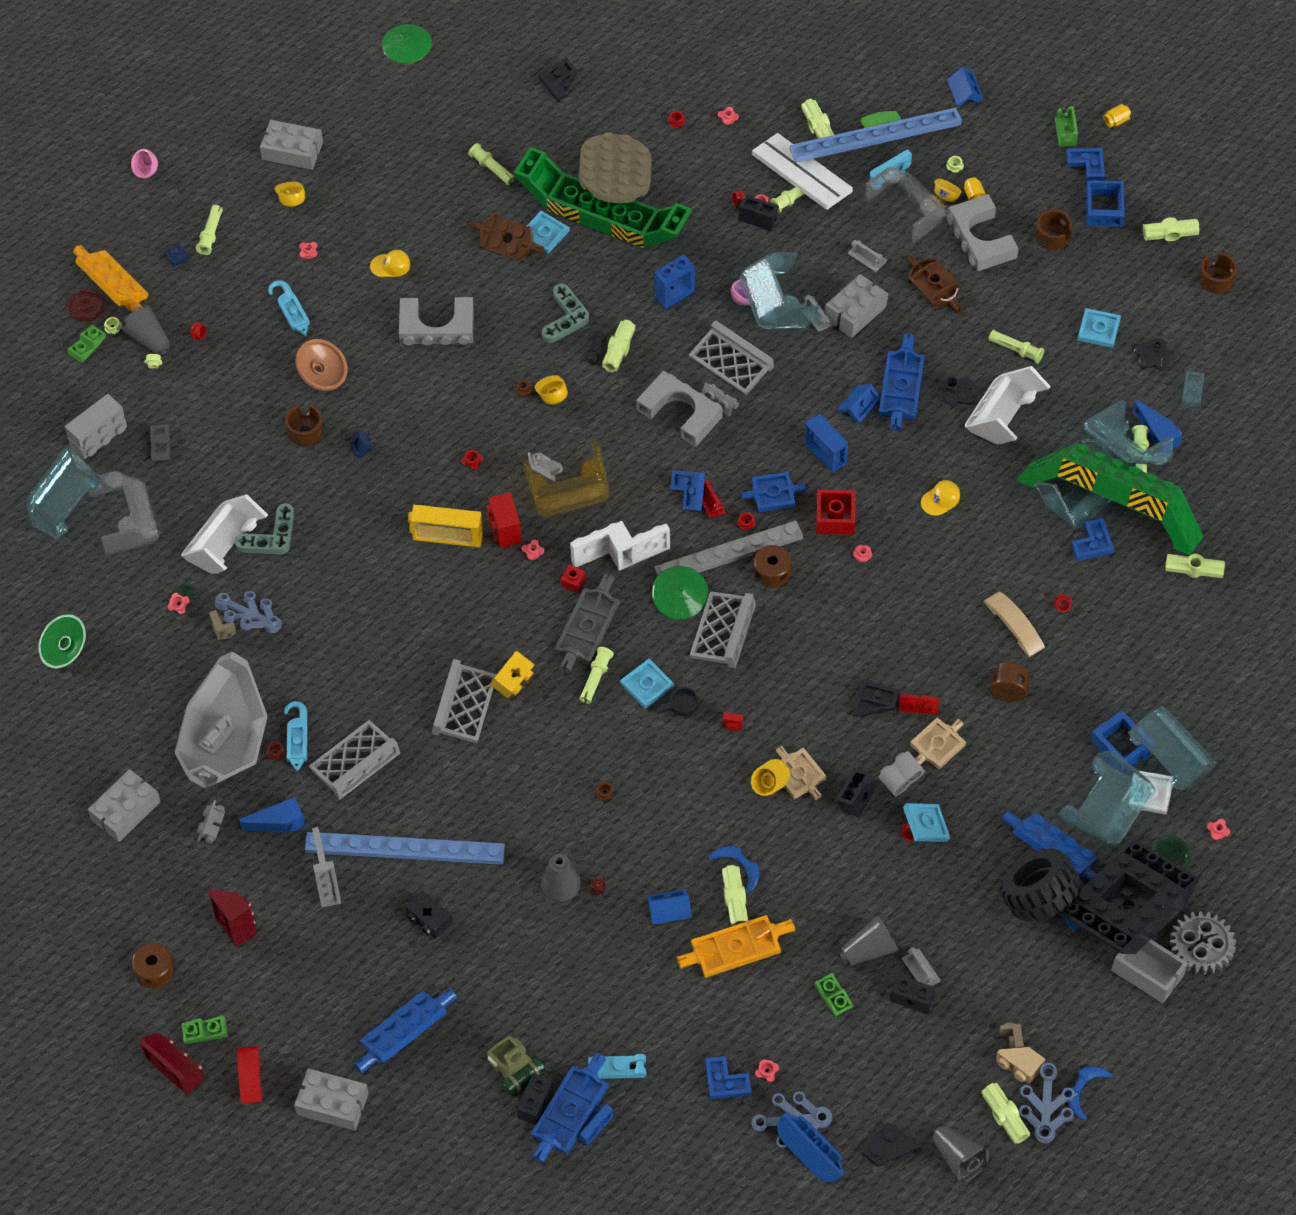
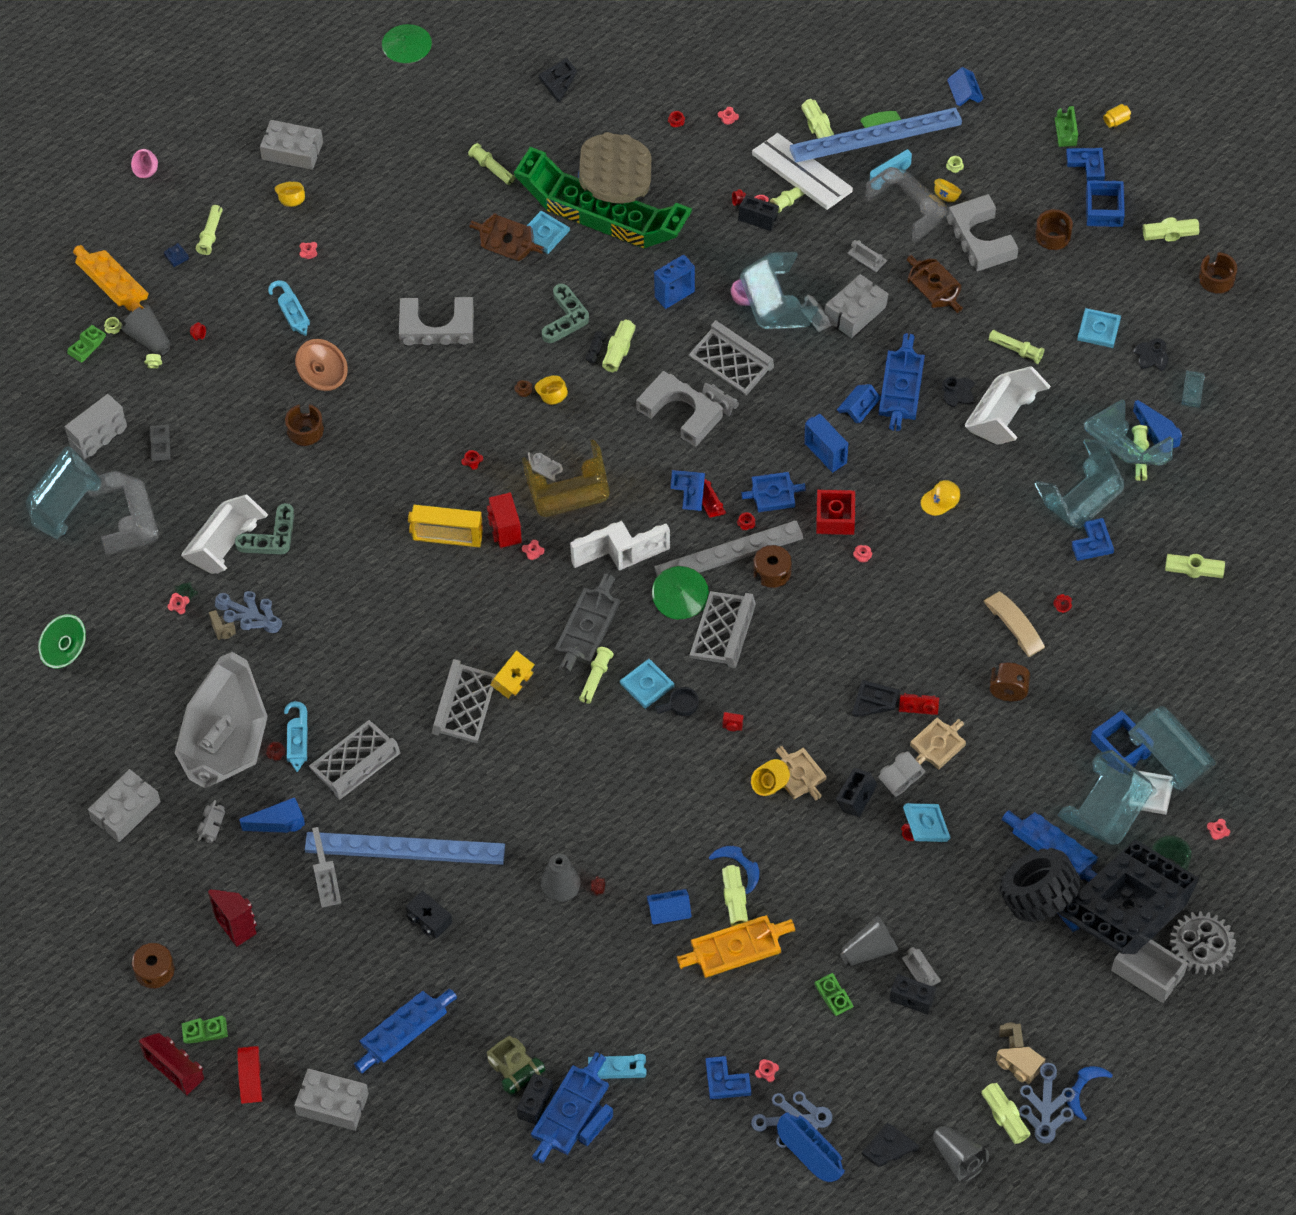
(87, 310): clear red tile -> none
(361, 444): dark blue tile -> none
(390, 265): yellow cap -> none
(573, 579): red plate -> none
(604, 786): reddish brown plate -> none
(973, 188): yellow brick -> none
(1123, 485): green slope -> none

